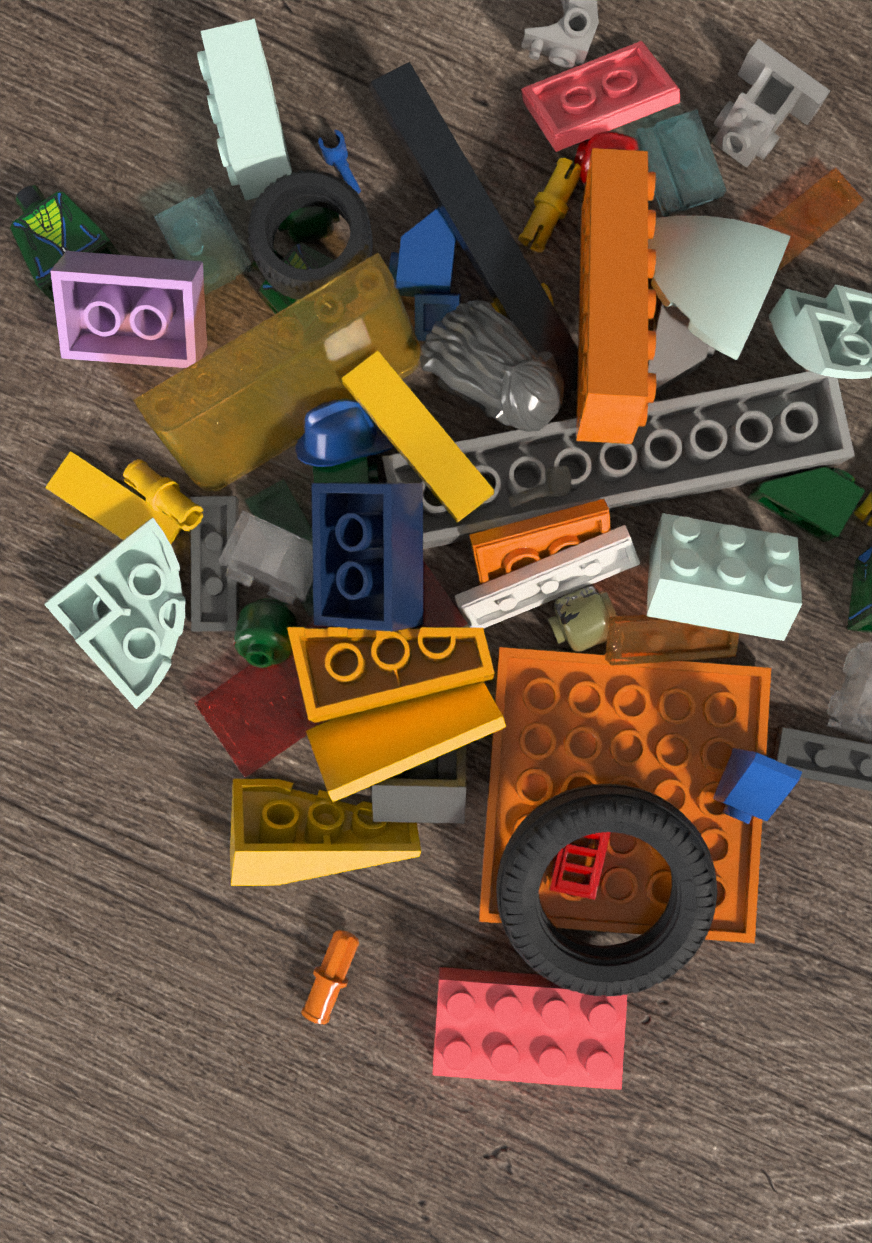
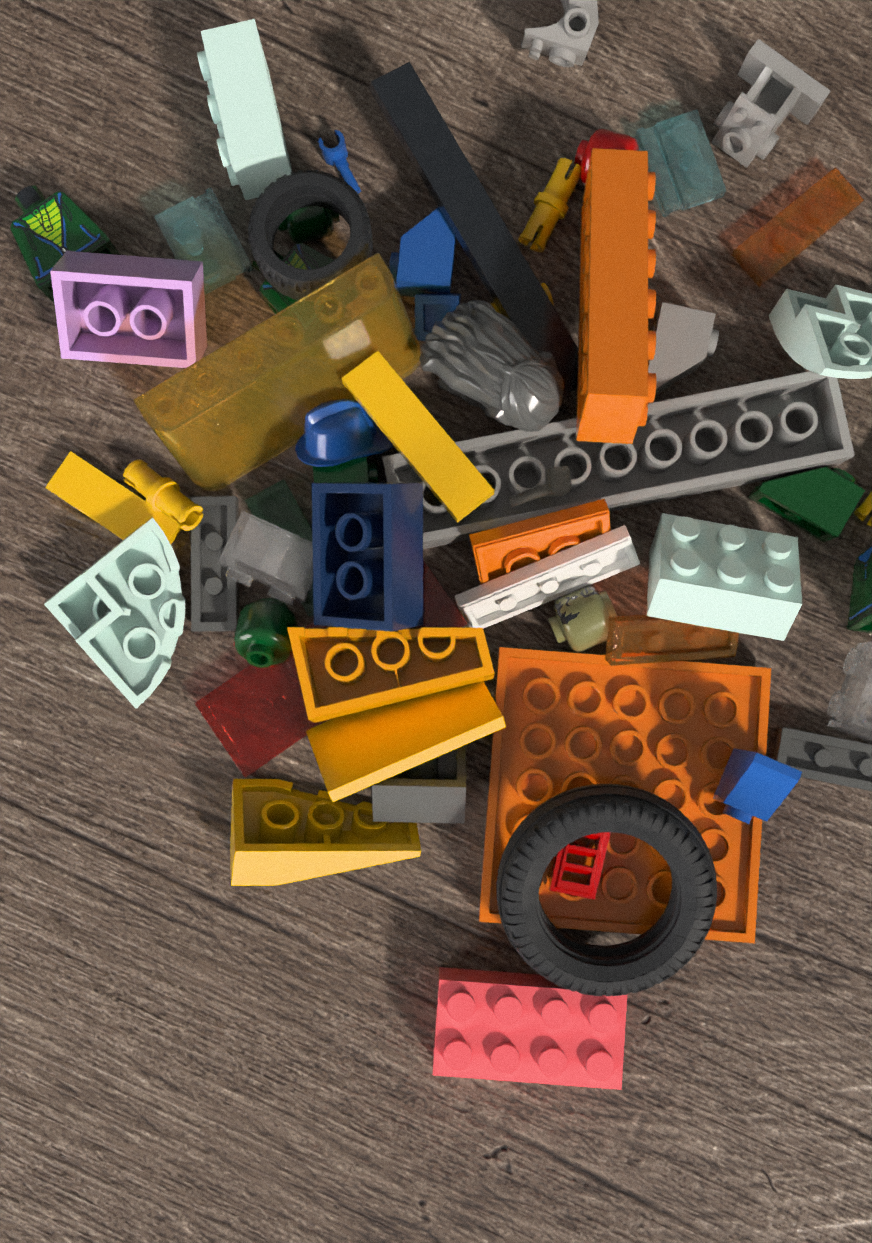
(330, 977): orange axle -> none
(600, 95): coral tile -> none
(716, 274): light aqua brick -> none

